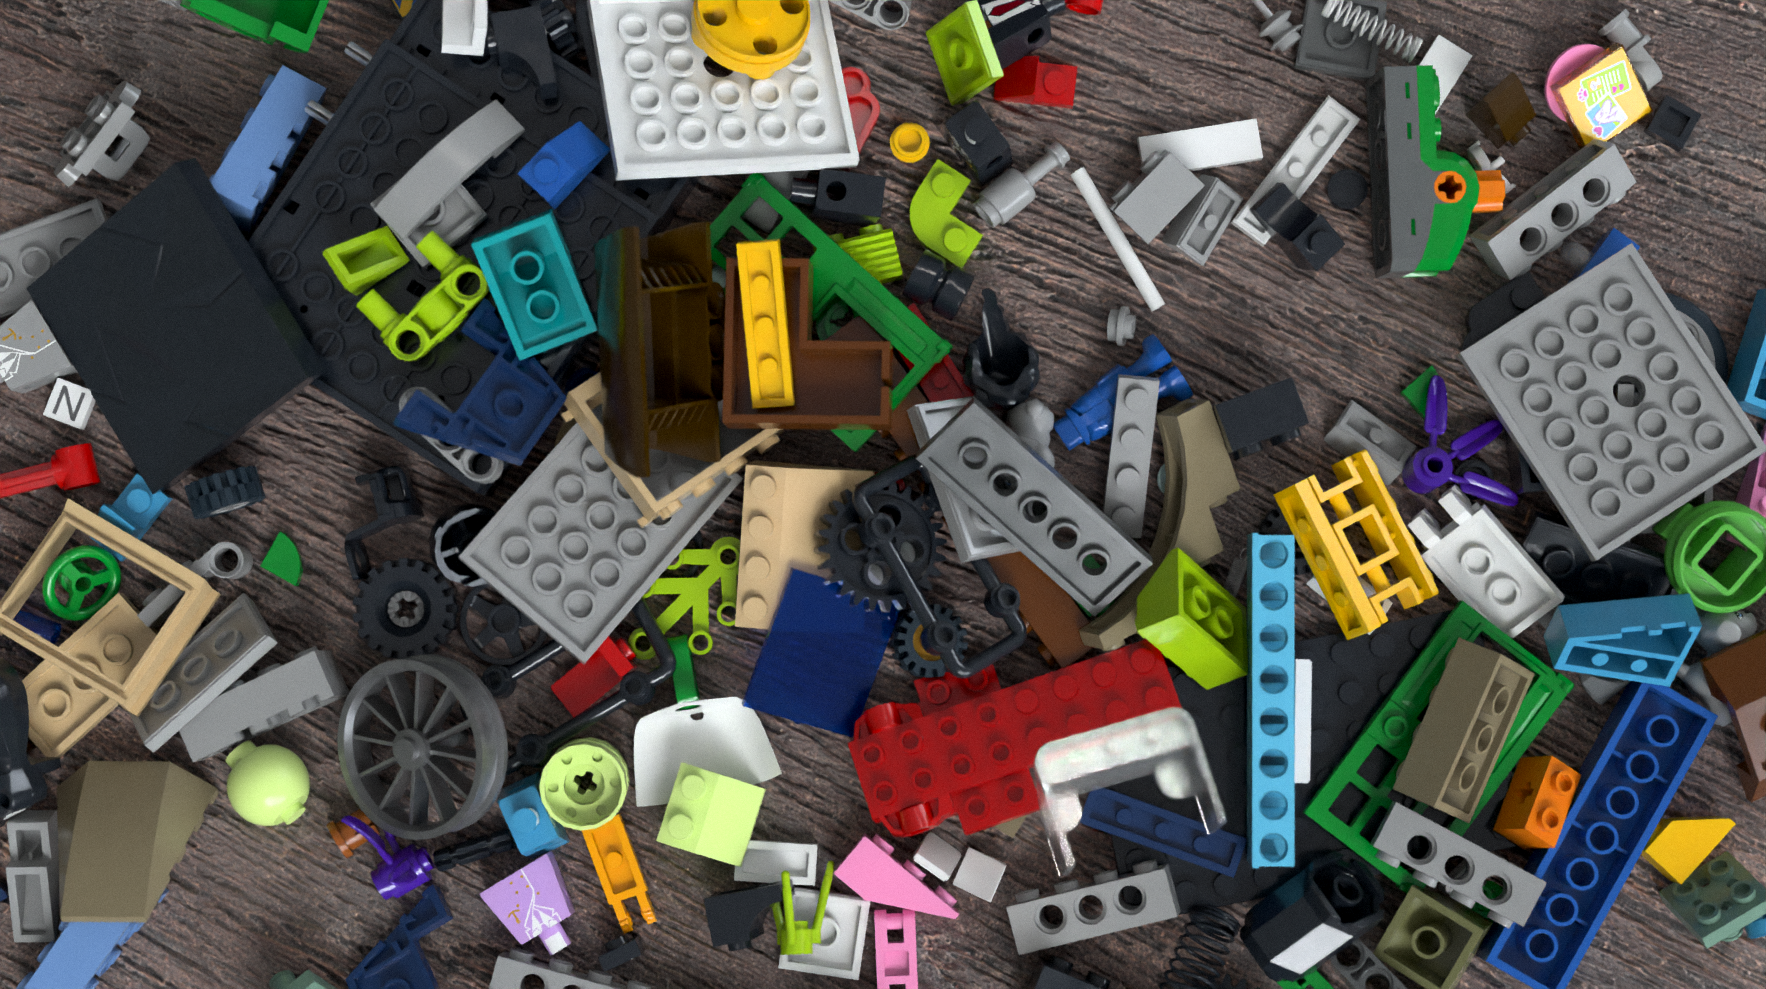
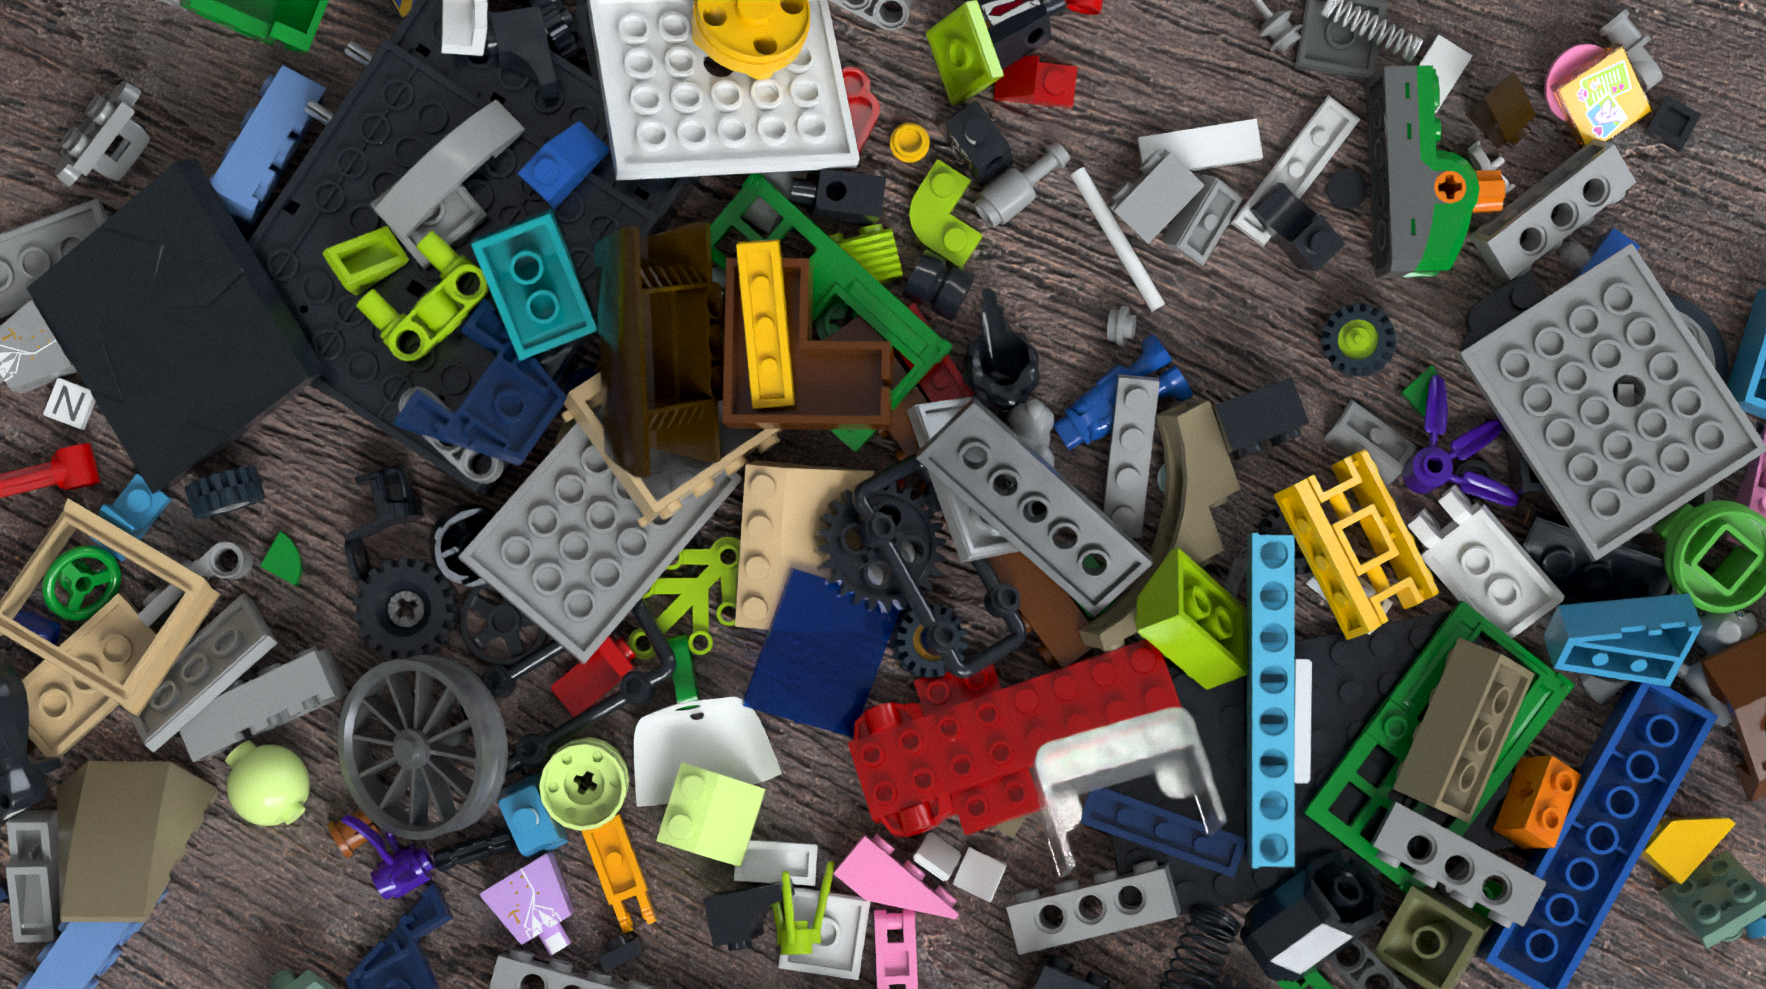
(1359, 340): none -> black wheel

